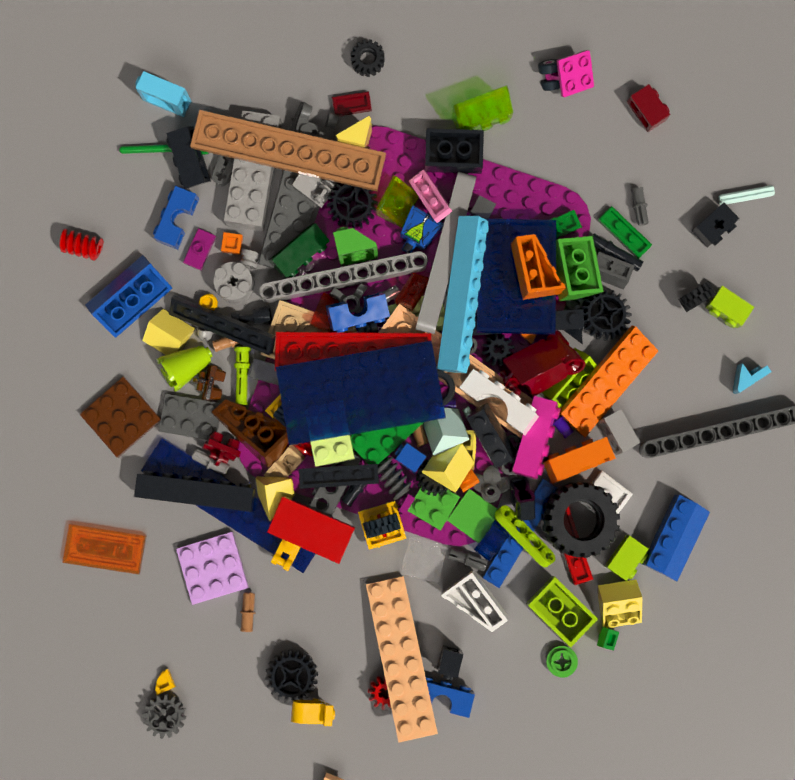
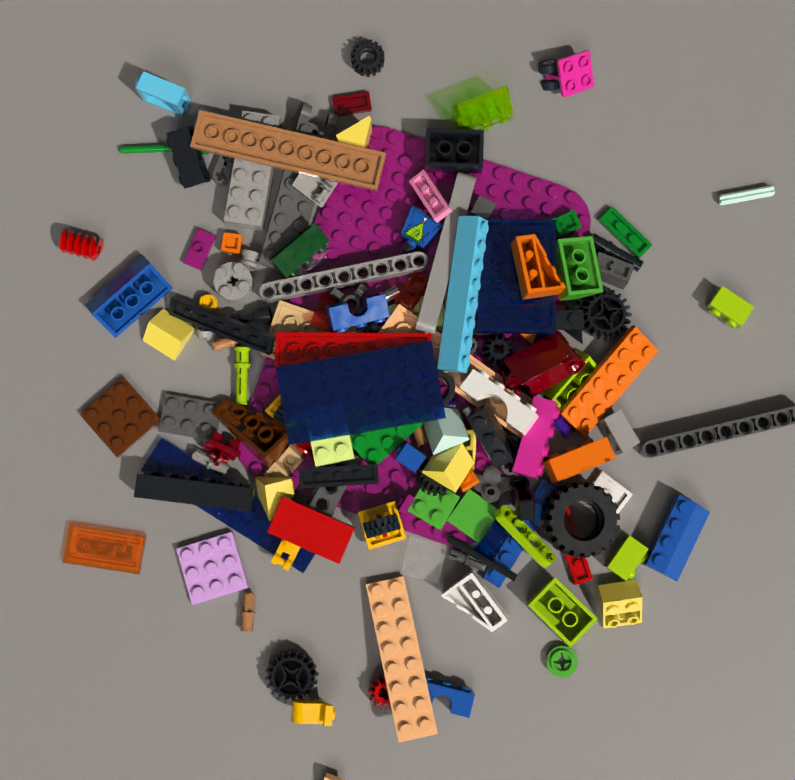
(164, 682): yellow tile -> none
(165, 705): dark grey gear -> none
(179, 202): blue arch -> none
(184, 365): lime cone -> none
(213, 374): reddish brown hips -> none
(264, 372): dark grey tile -> none
(344, 201): black gear -> none
(352, 494): black pin -> none
(354, 246): bright green slope -> none
(393, 479): dark grey piece -> none
(396, 202): clear neon green slope -> none
(450, 662): black brick -> none
(482, 558): none -> black bar
(608, 638): green plate -> none
(640, 206): dark grey axle -> none
(649, 107): dark red brick -> none
(697, 296): black tyre -> none
(724, 218): black brick -> none
(744, 379): medium azure slope -> none

